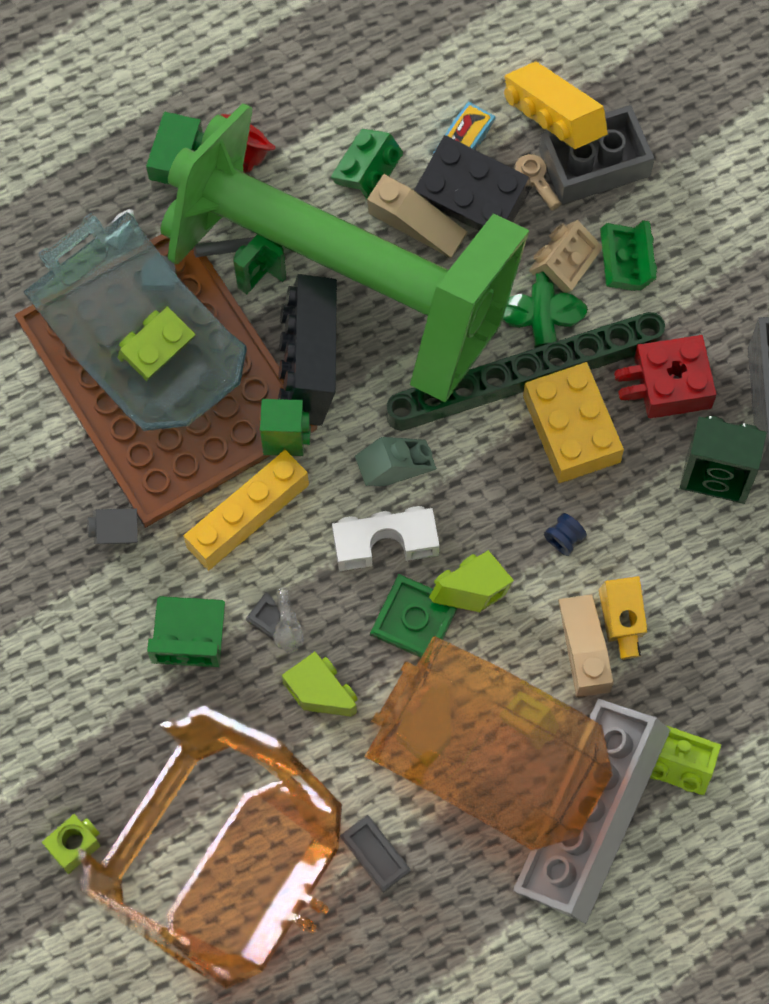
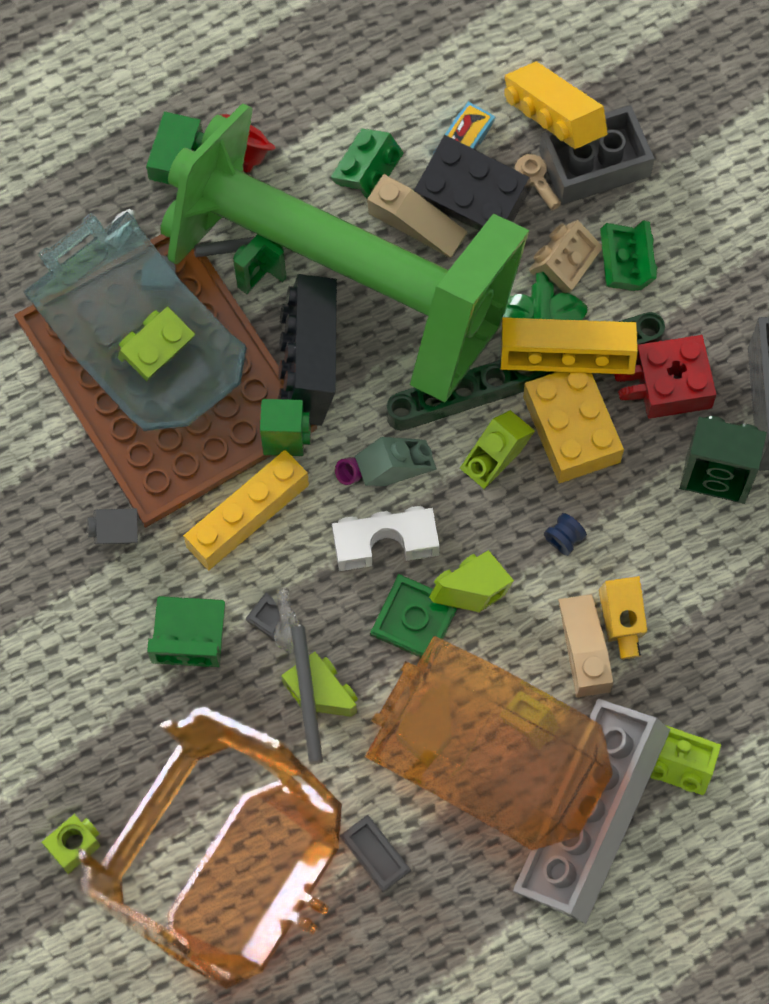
(307, 695): none -> dark grey bar
(347, 474): none -> magenta hinge
(497, 448): none -> lime slope
(568, 345): none -> yellow brick

